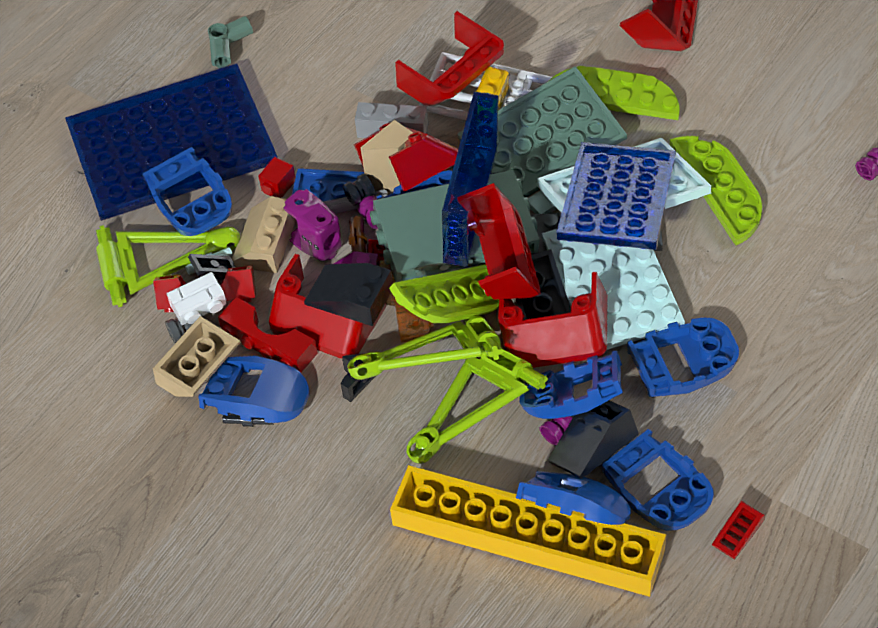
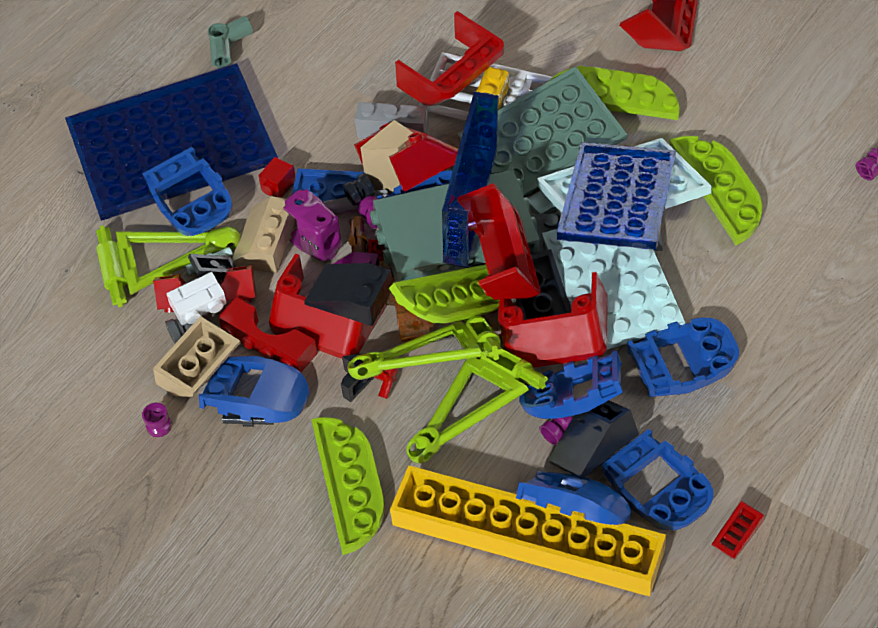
(156, 420): none -> magenta wheel
(350, 482): none -> lime plate
(388, 378): none -> red plate

